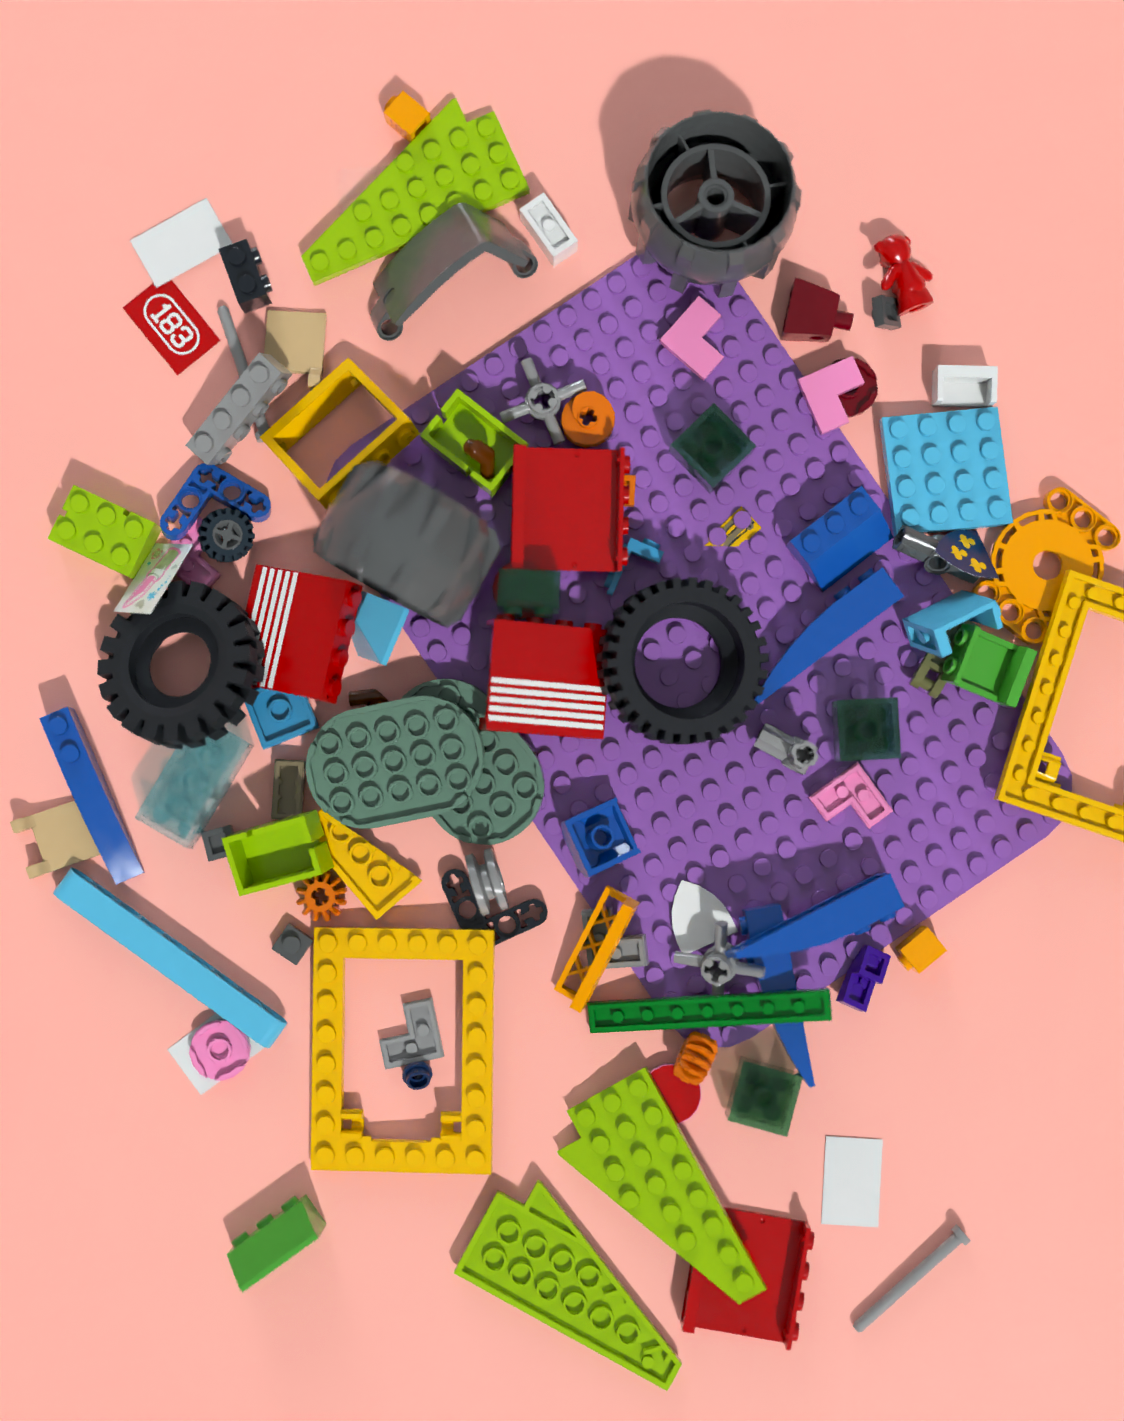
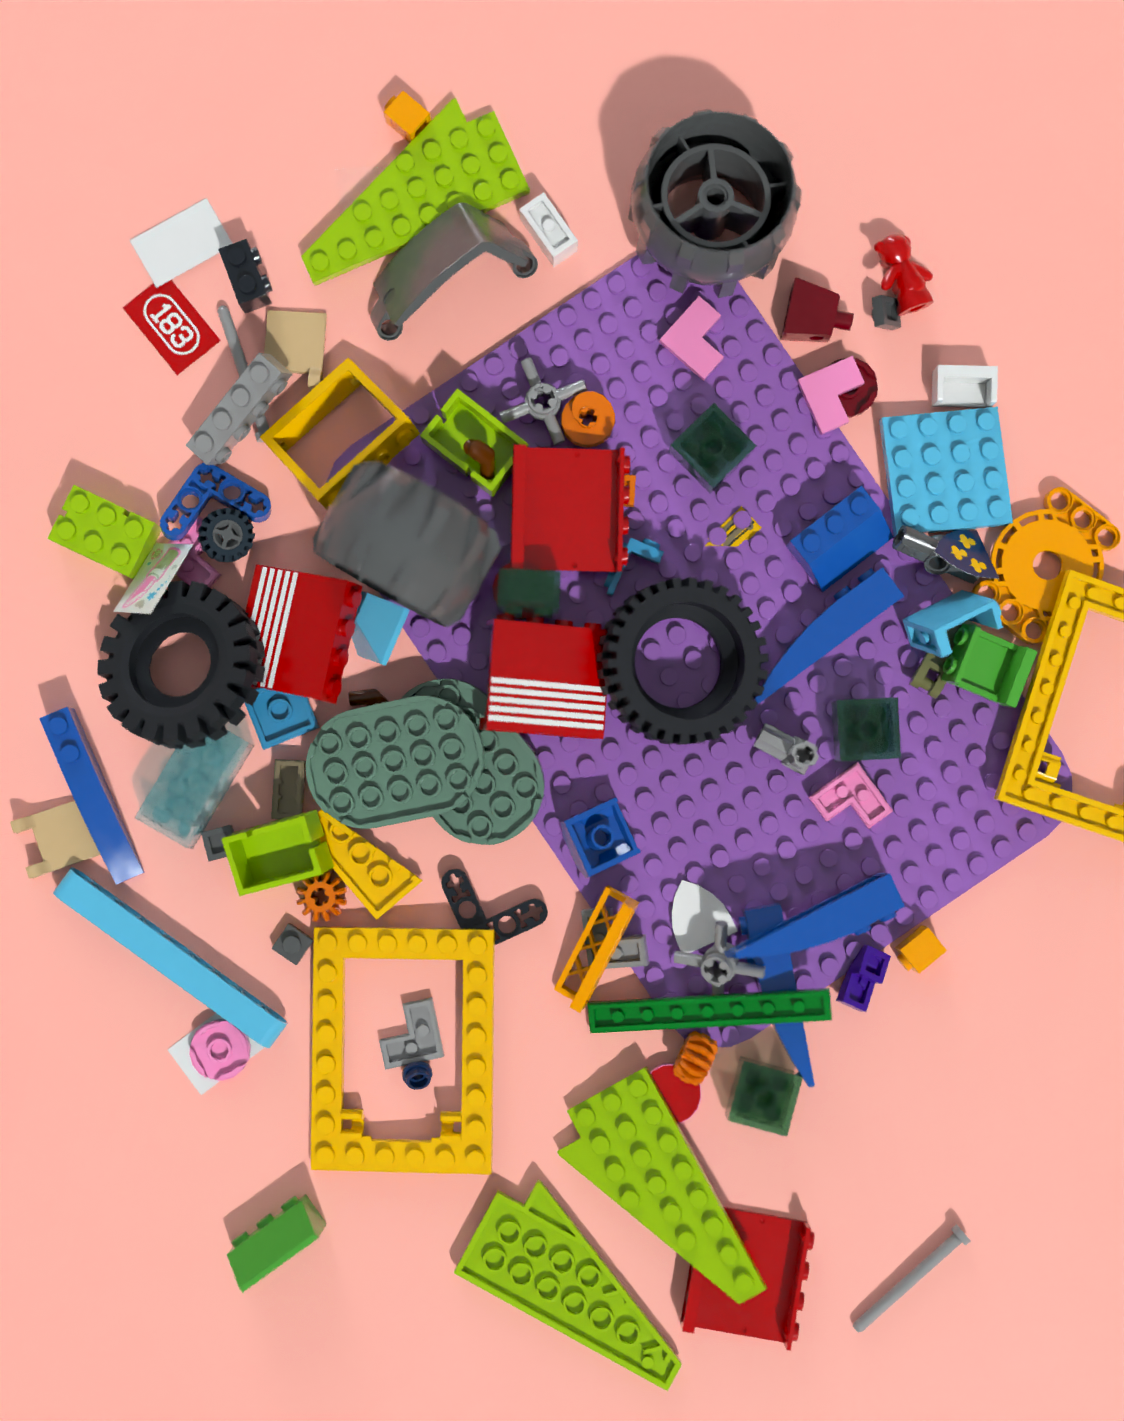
(487, 881): light grey wheel -> none
(852, 1181): white sticker -> none

